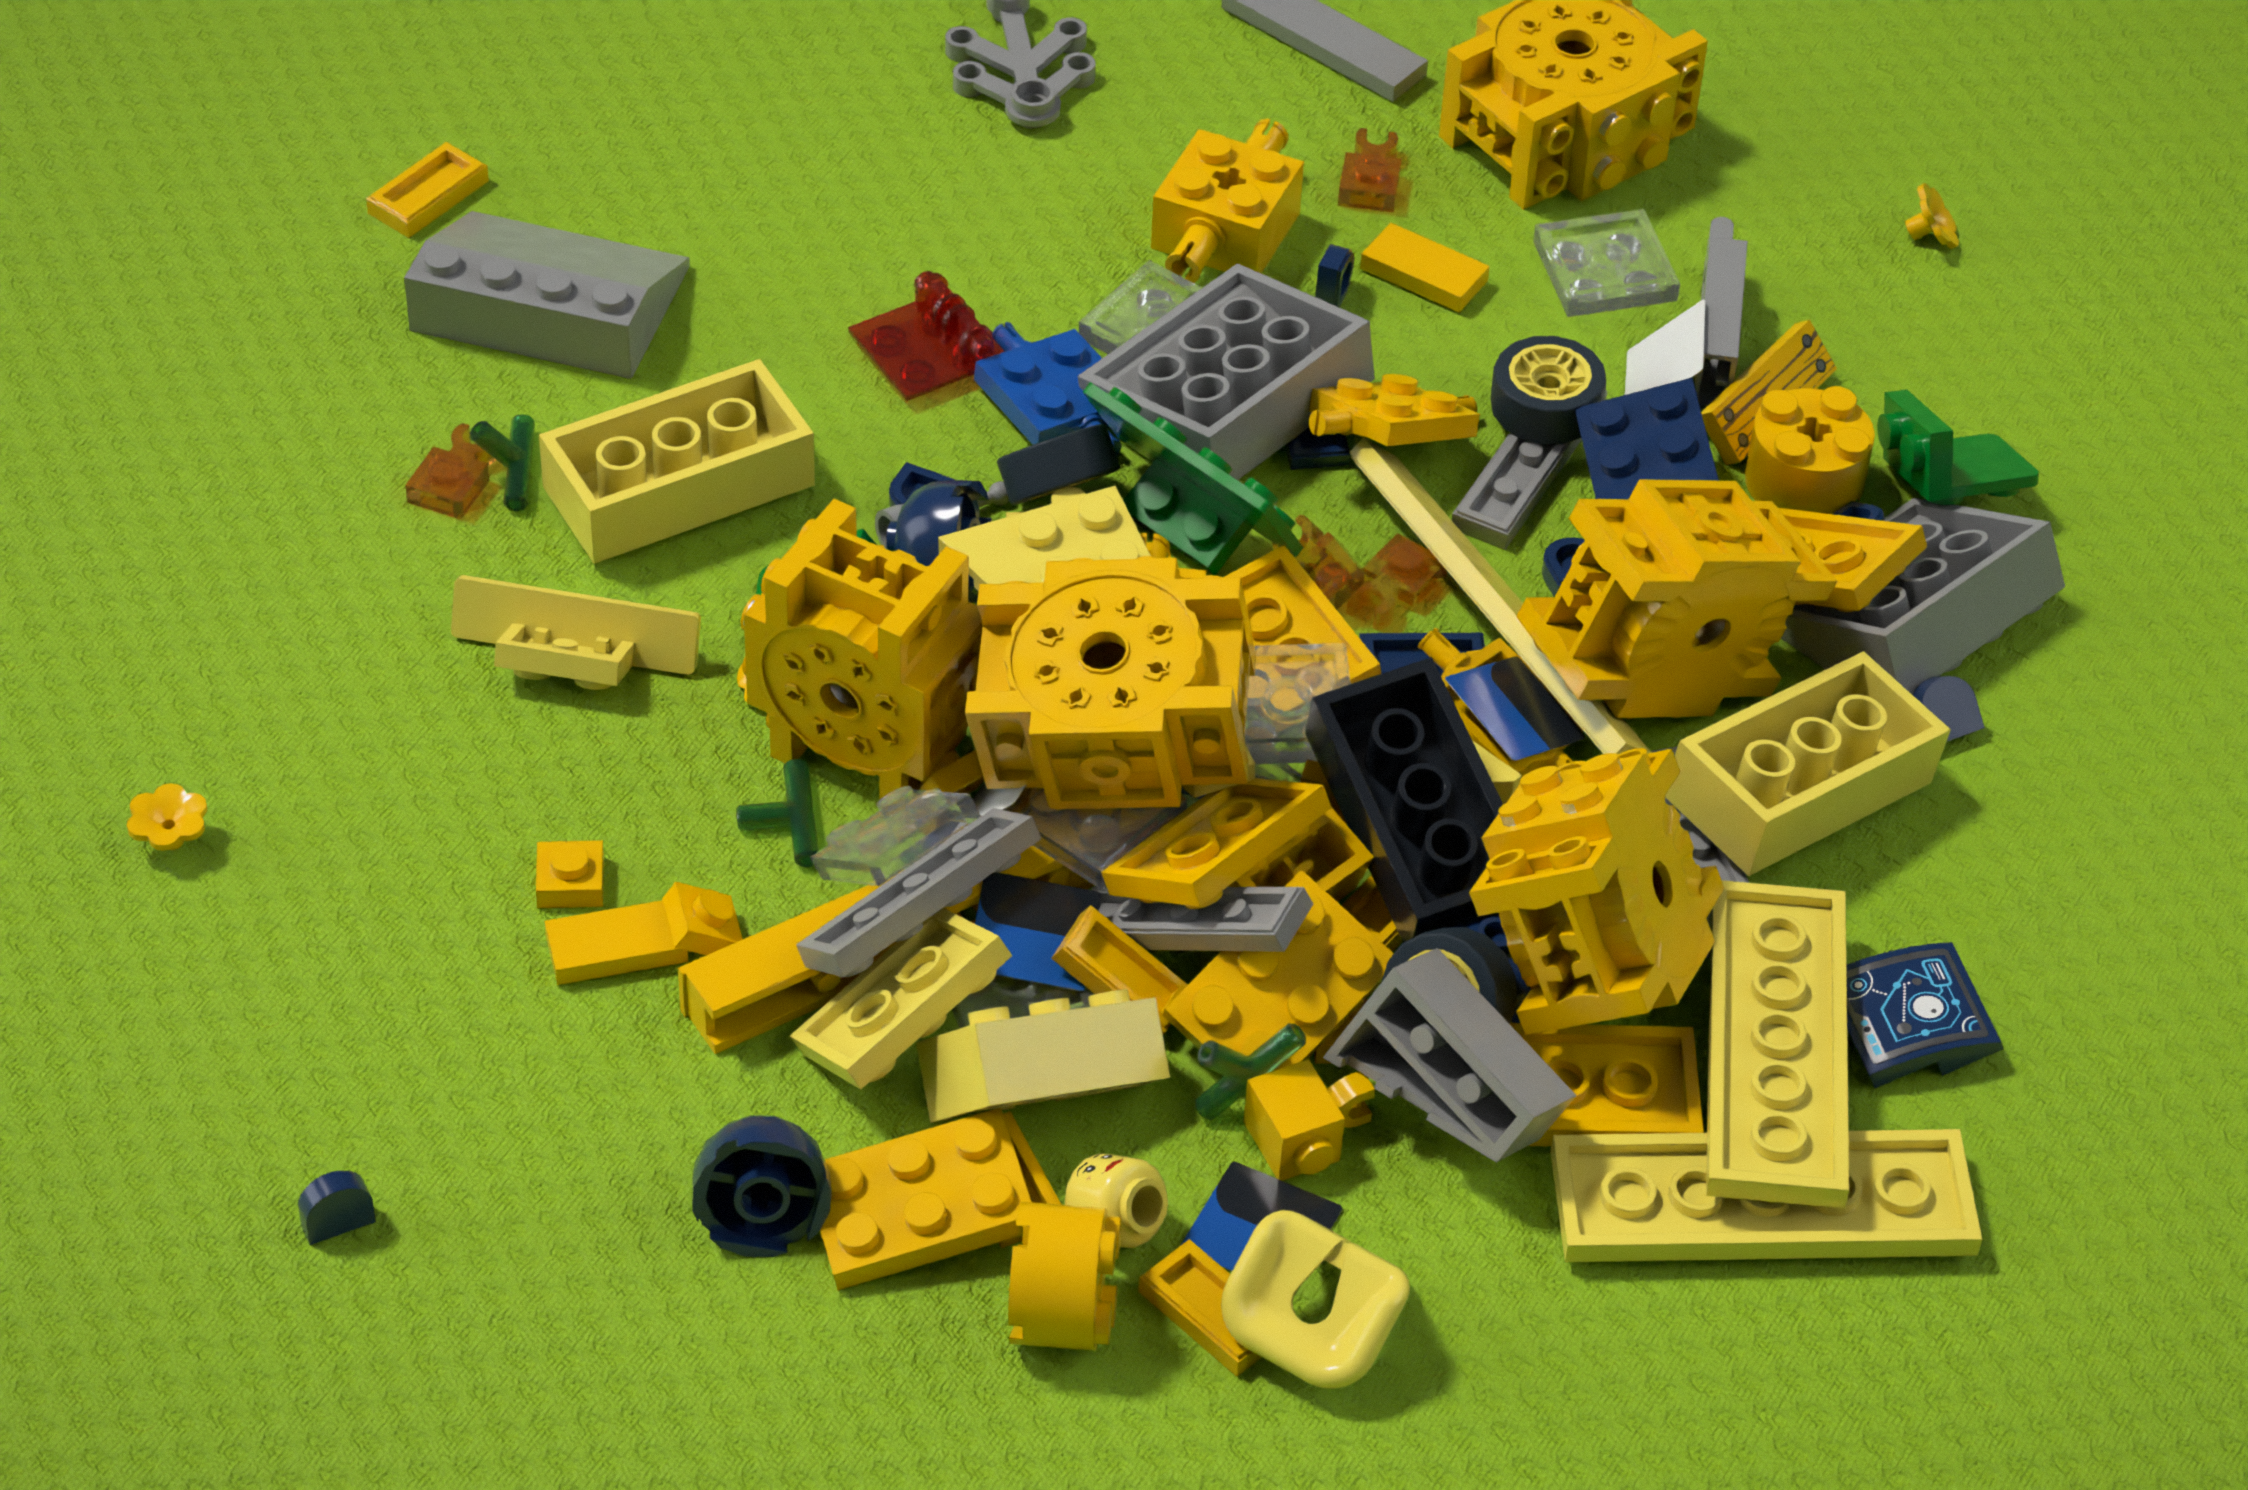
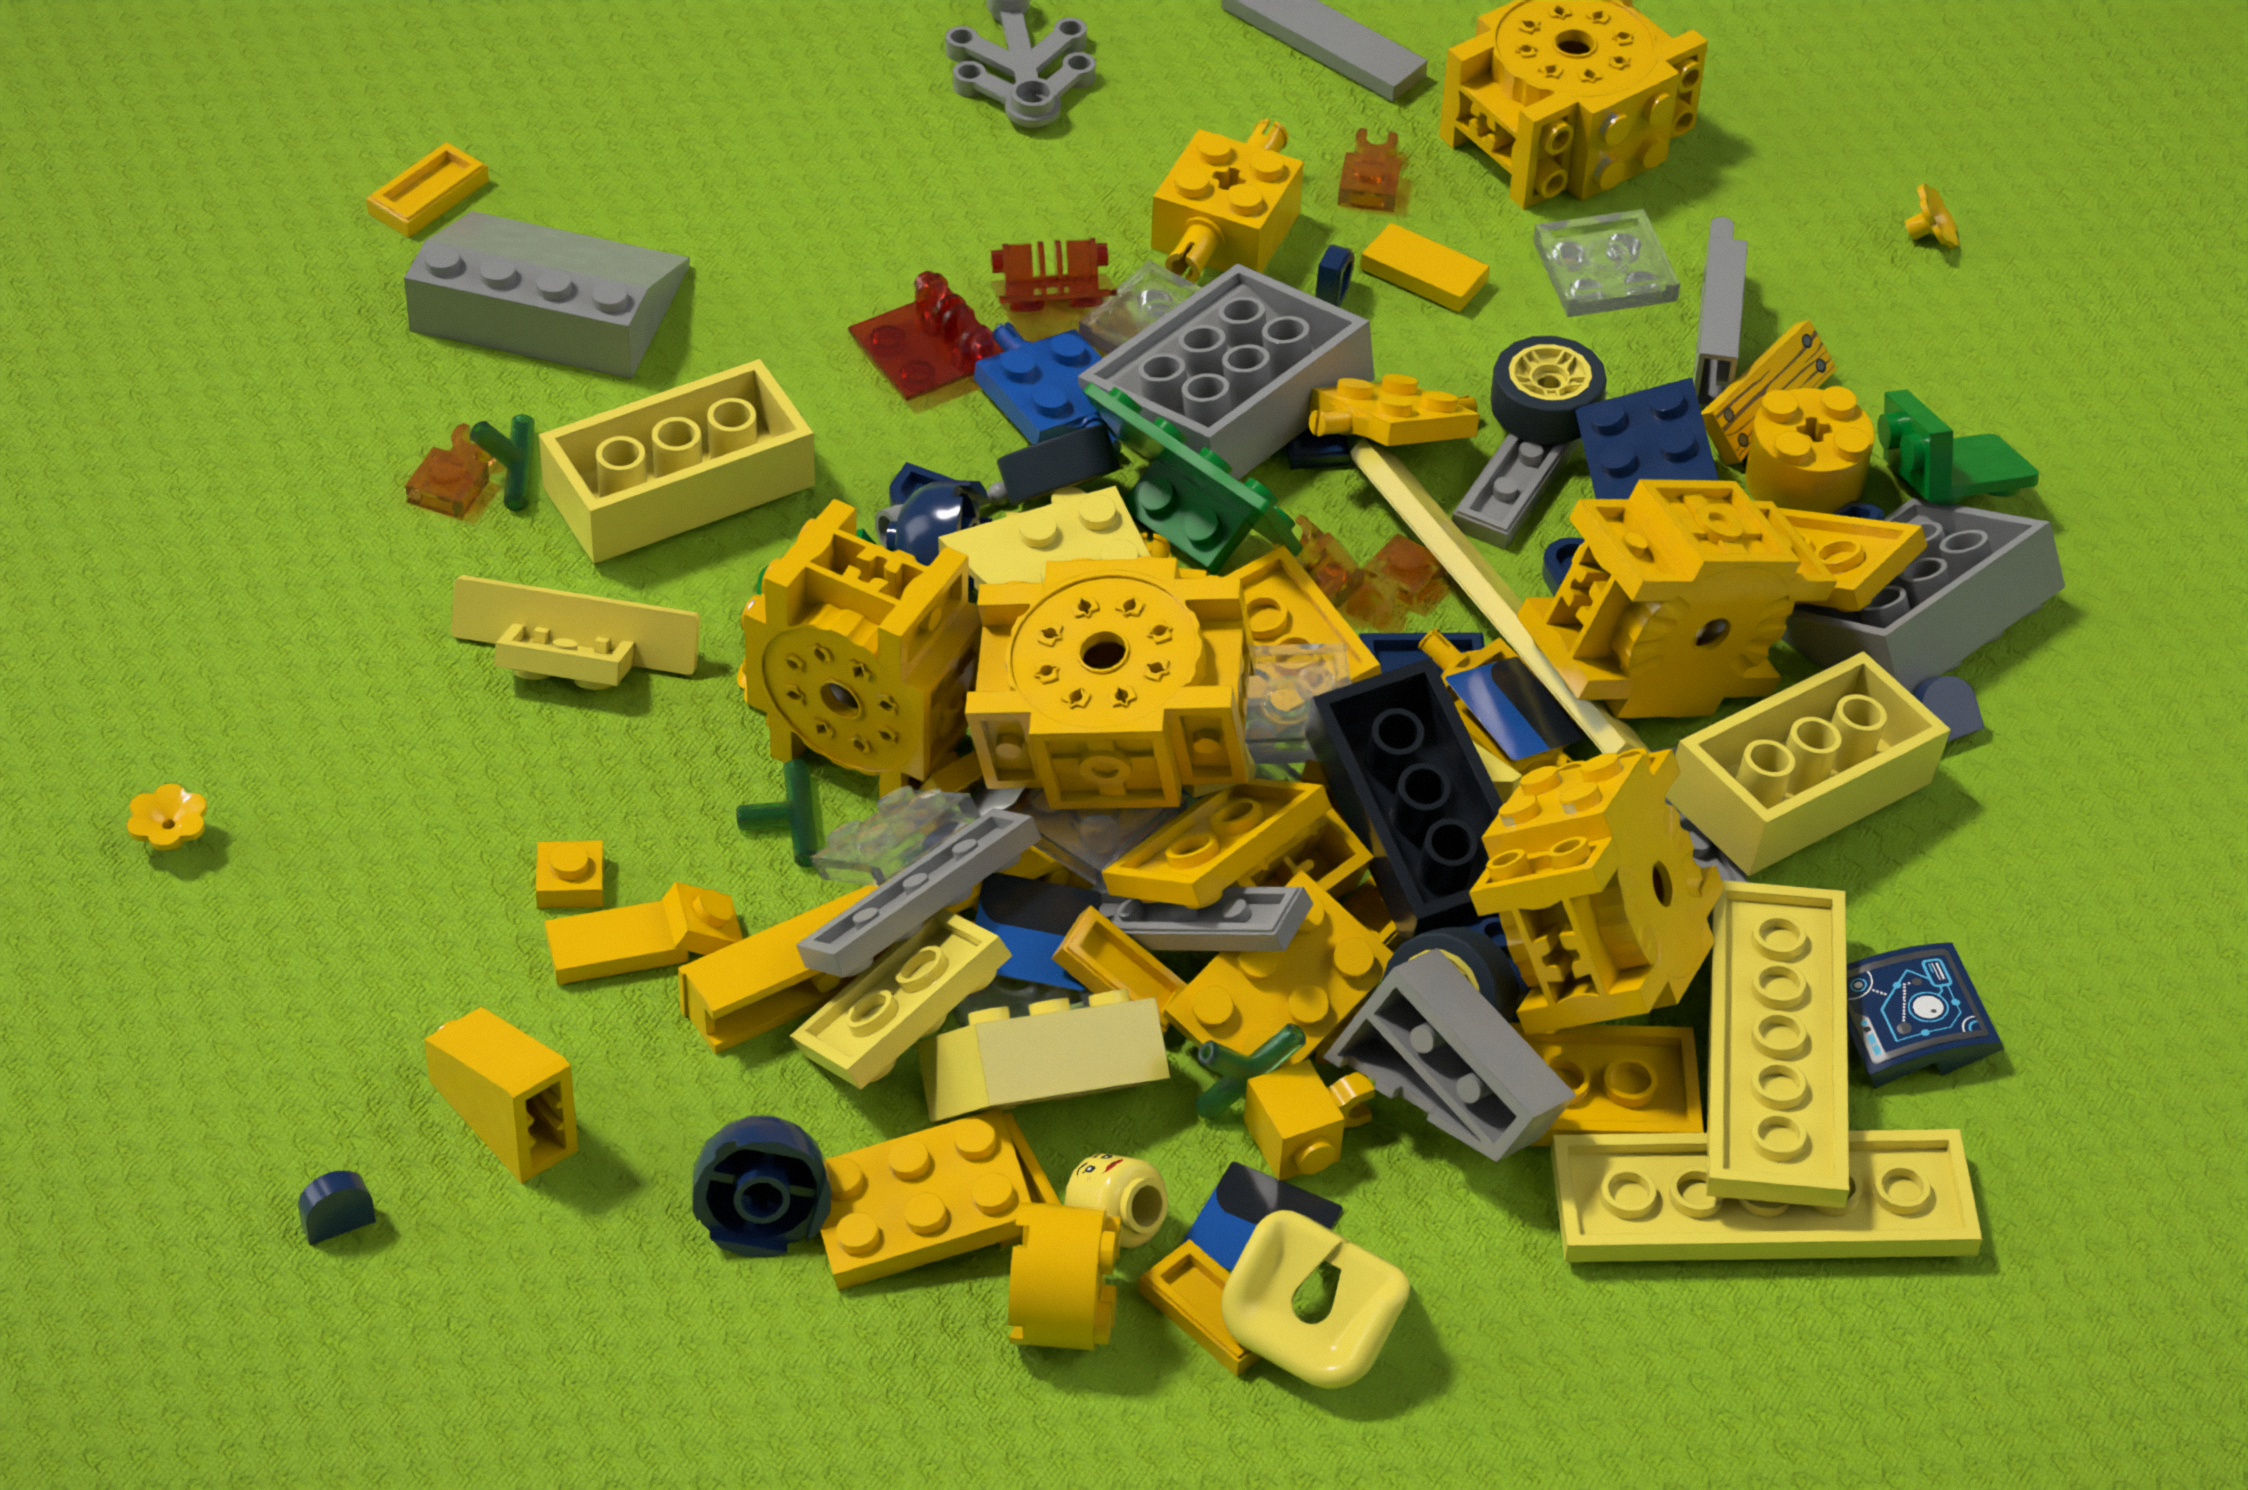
(506, 1090): none -> yellow slope
(1079, 285): none -> clear red hinge
(1669, 353): white sticker -> none

